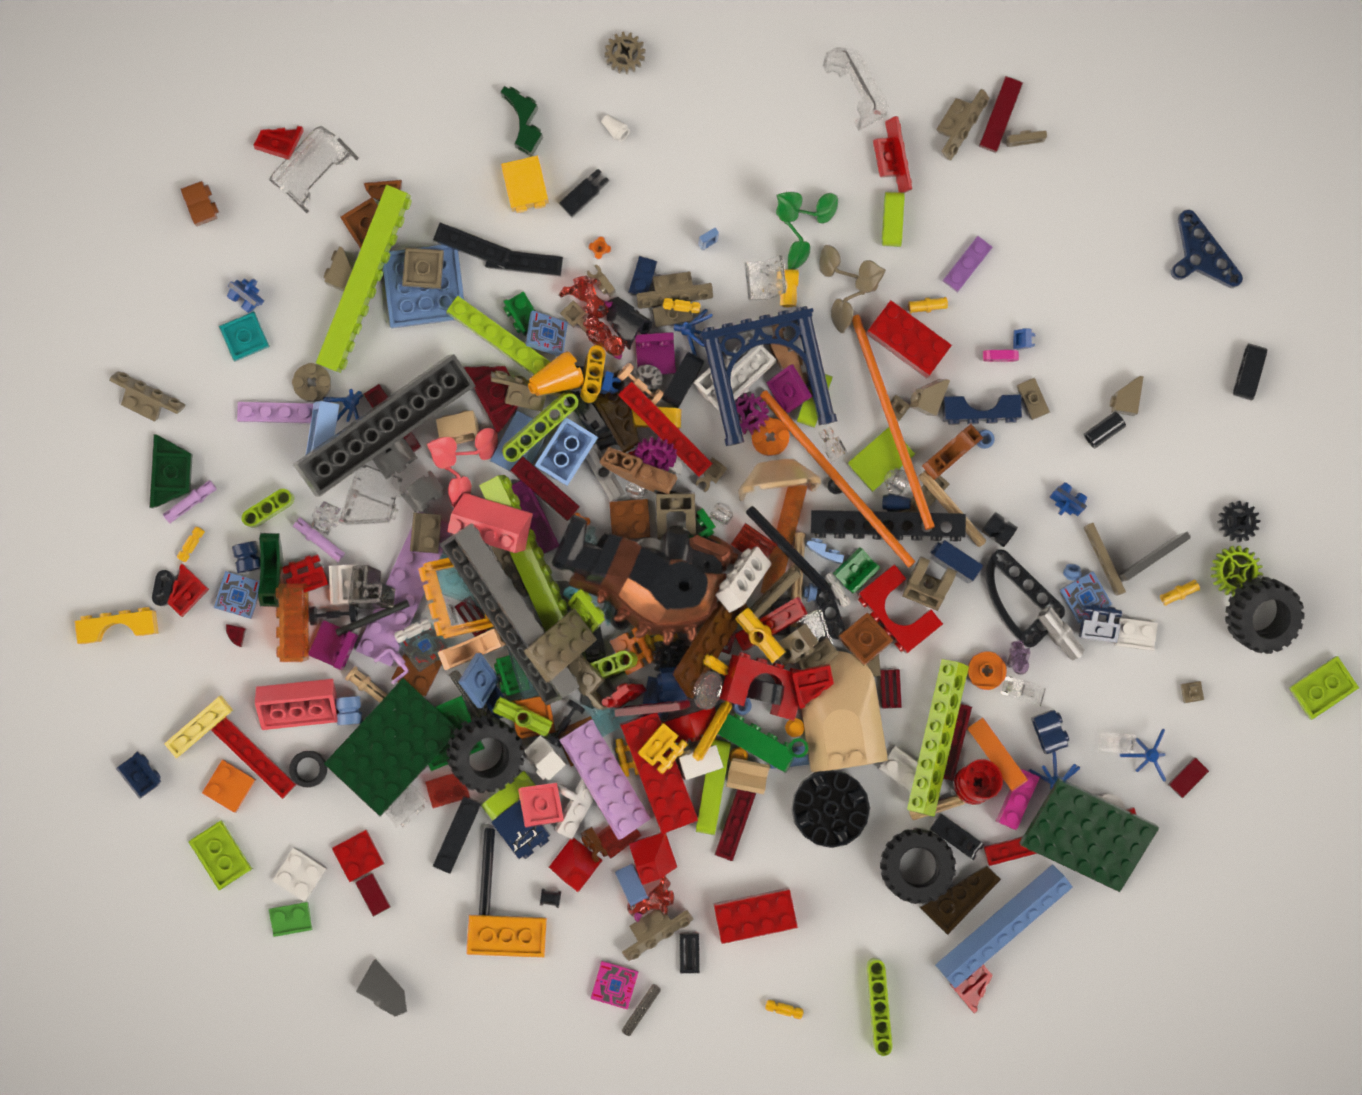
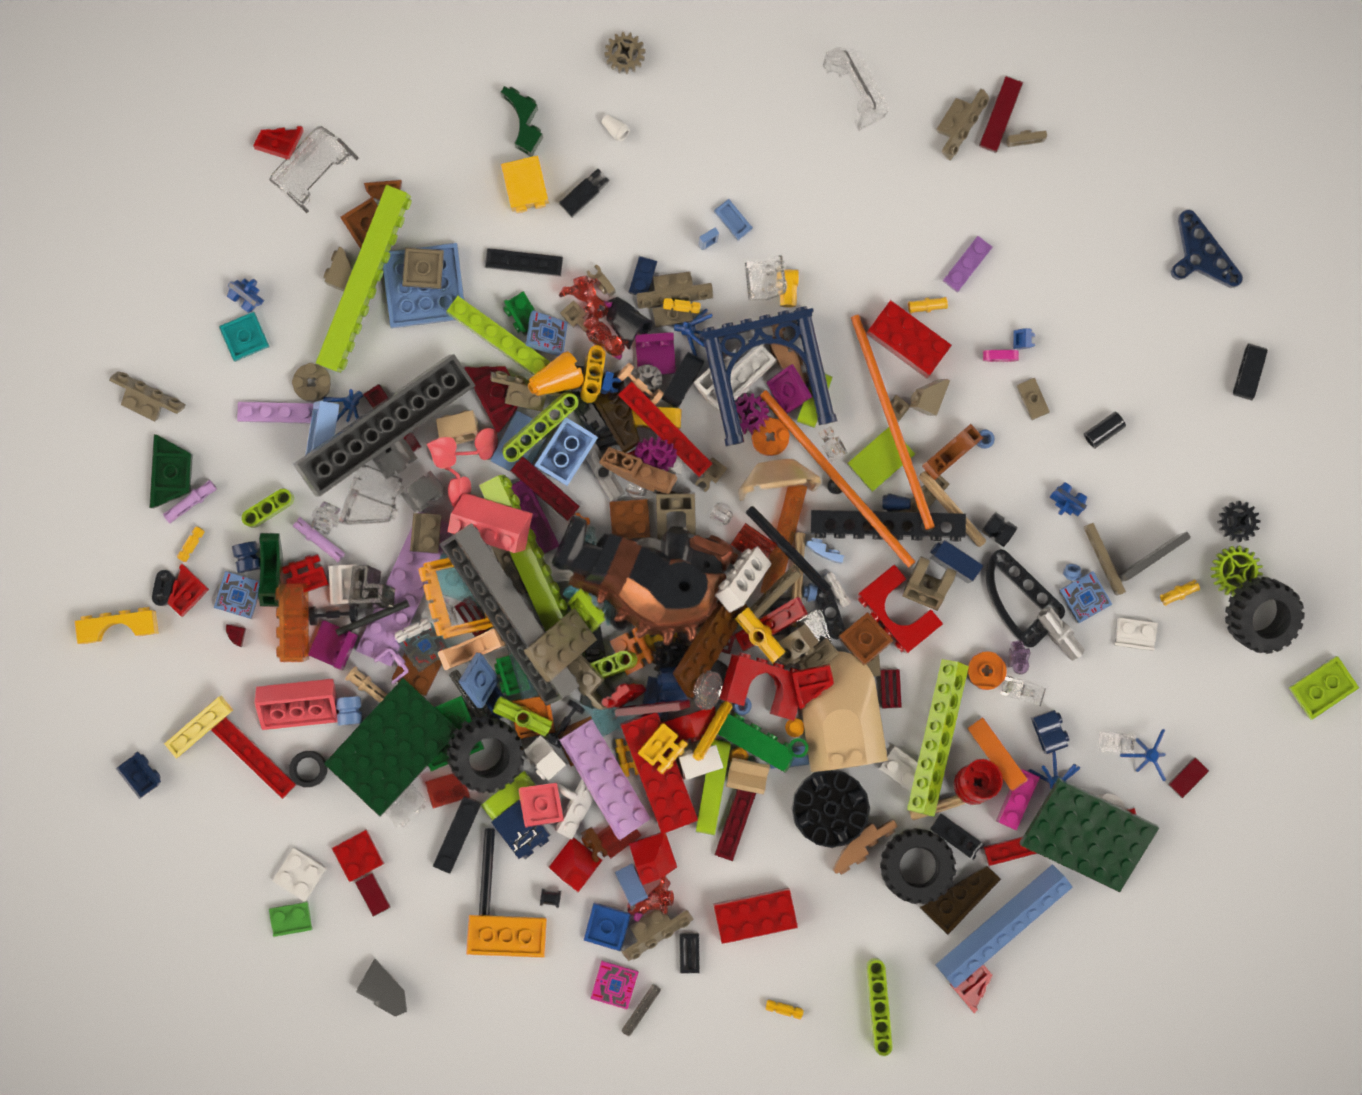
(199, 203): dark orange brick -> none
(220, 855): lime tile -> none
(229, 786): orange plate -> none
(472, 245): black tile -> none
(594, 247): orange plate -> none
(607, 926): none -> blue plate
(704, 520): green bracket -> none
(716, 664): yellow axle -> none
(733, 219): none -> medium blue tile
(765, 691): black beam -> none
(788, 211): green plant -> none
(856, 570): green bracket -> none
(856, 850): none -> medium nougat slope
(866, 282): dark tan plant -> none
(892, 156): red bracket -> none
(893, 219): lime beam -> none
(897, 482): clear head -> none
(957, 409): dark blue arch -> none
(957, 741): dark red tile -> none
(1098, 629): plate -> none
(1127, 399): dark tan slope -> none
(1192, 692): dark tan tile -> none

